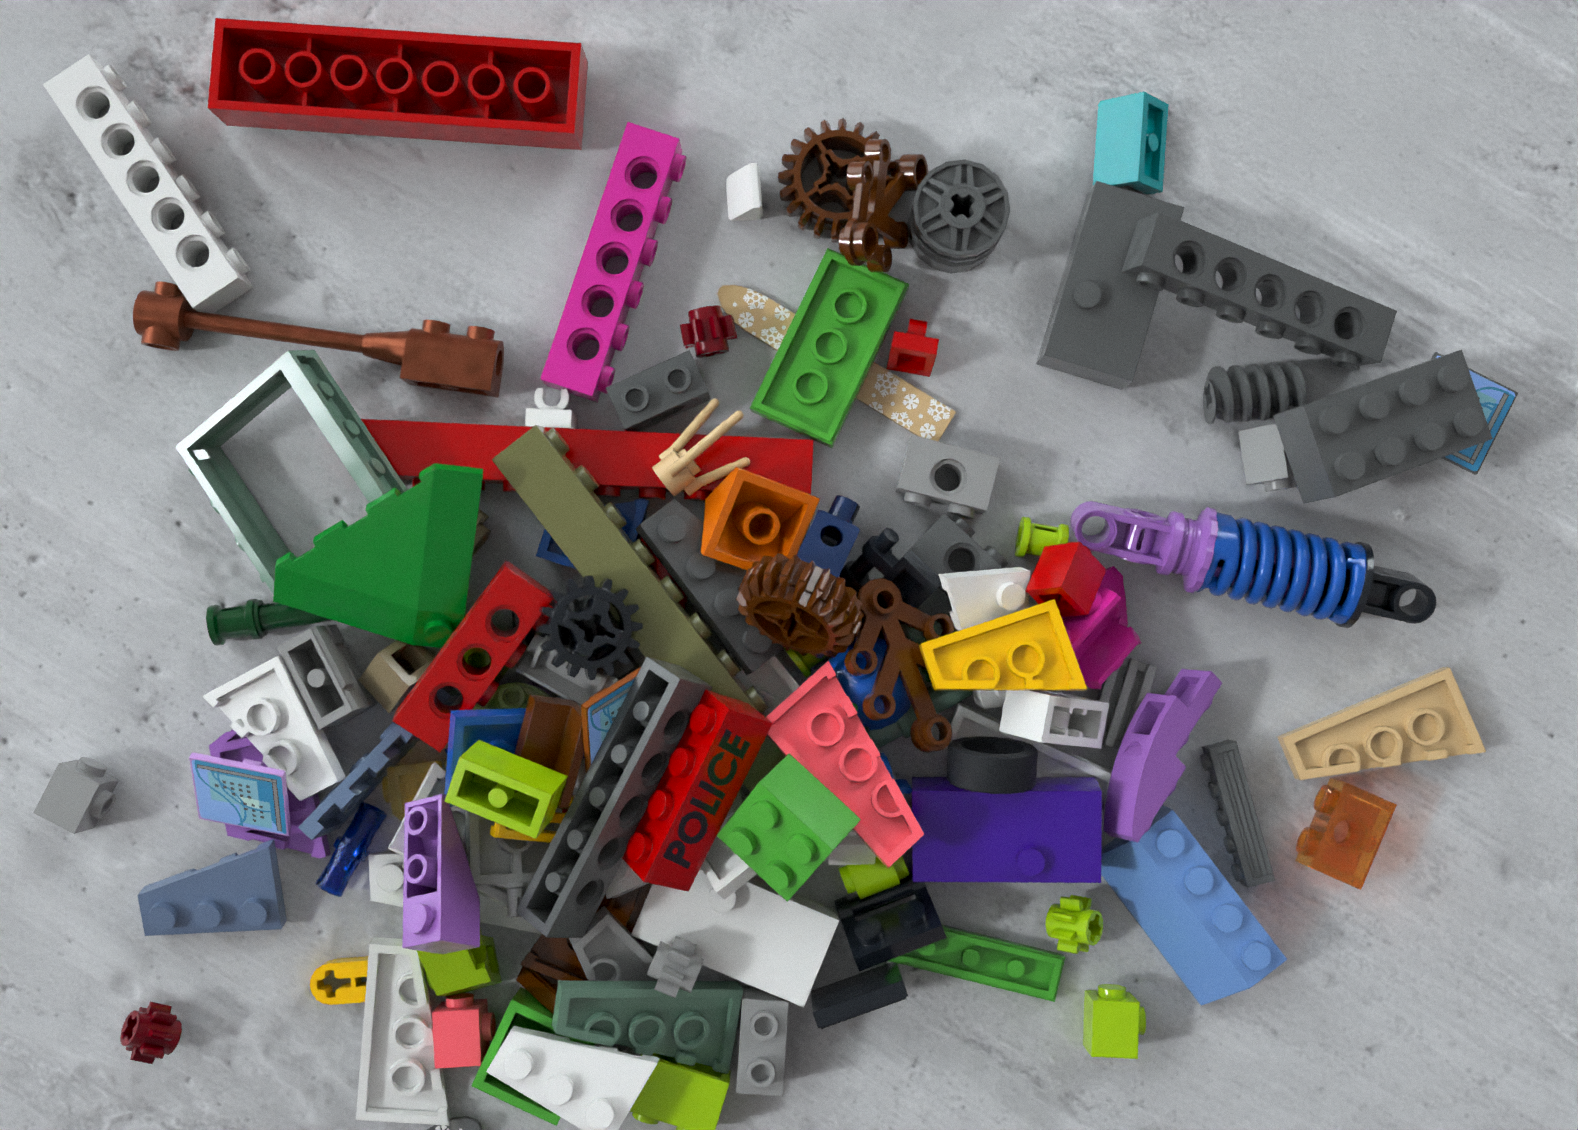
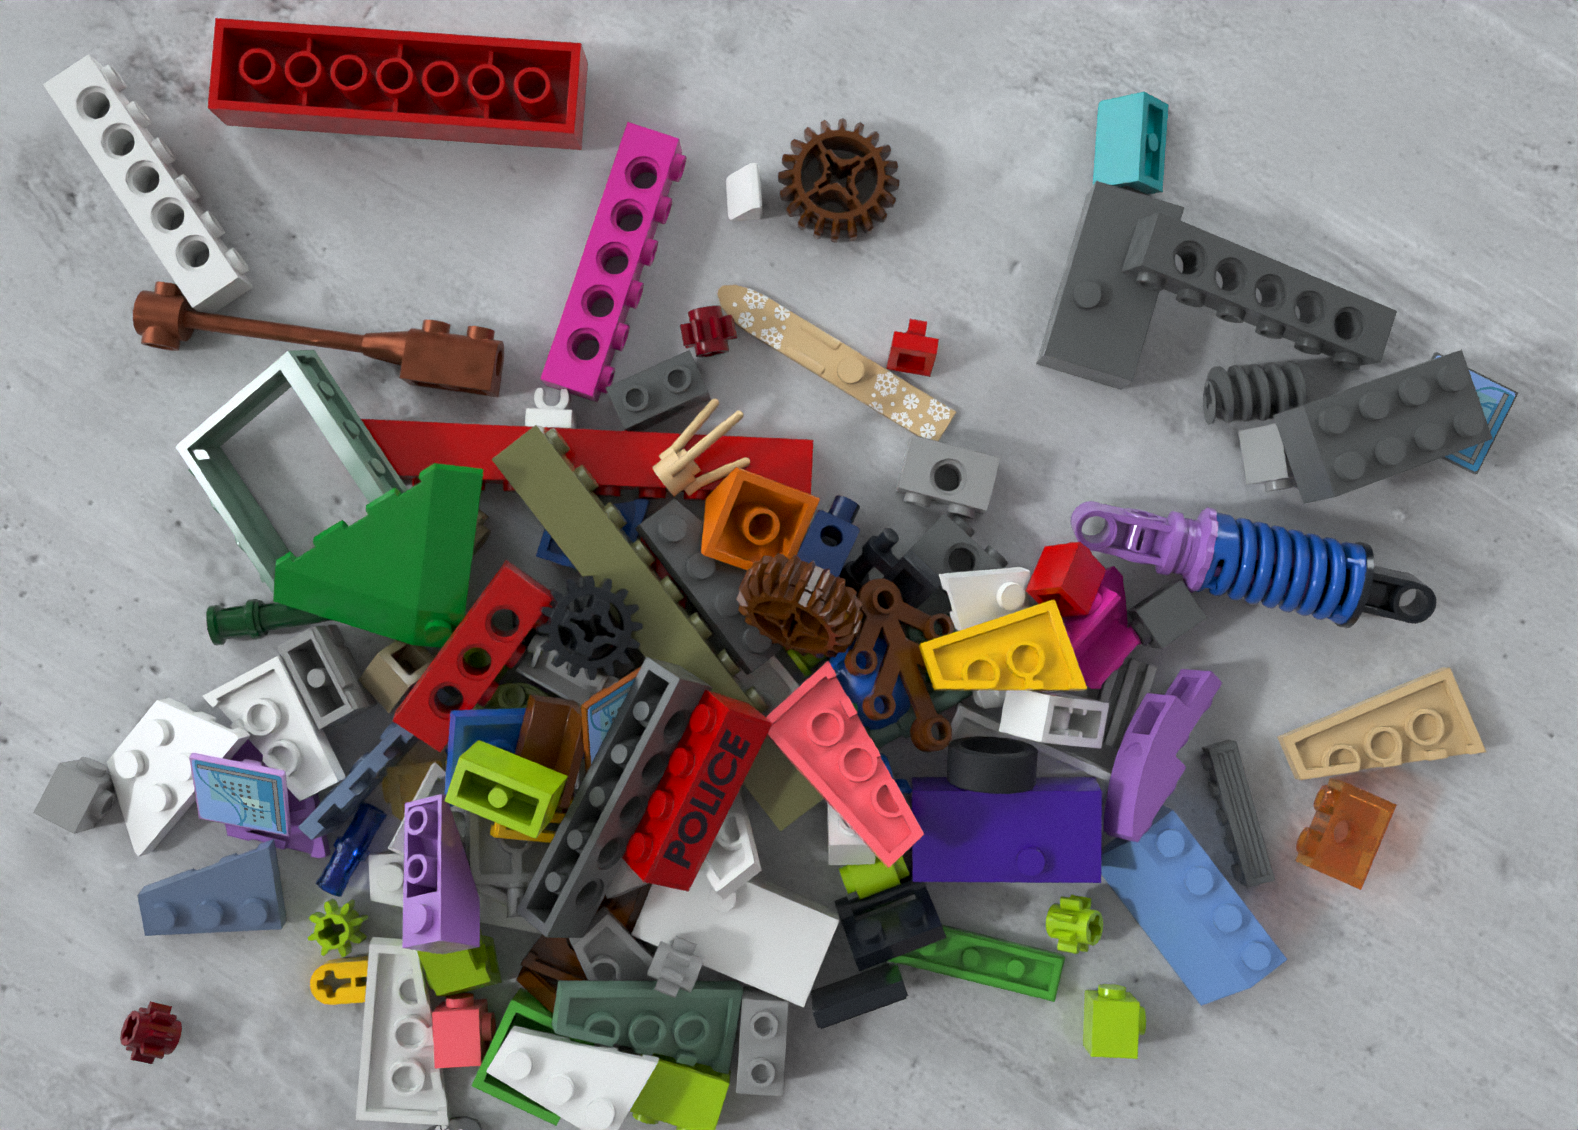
(154, 767): none -> white wing
(332, 940): none -> lime gear
(788, 827): bright green brick -> none
(829, 348): bright green tile -> none
(860, 236): reddish brown plant -> none
(962, 241): dark grey wheel -> none
(1033, 537): lime bush -> none
(1165, 615): none -> dark grey brick

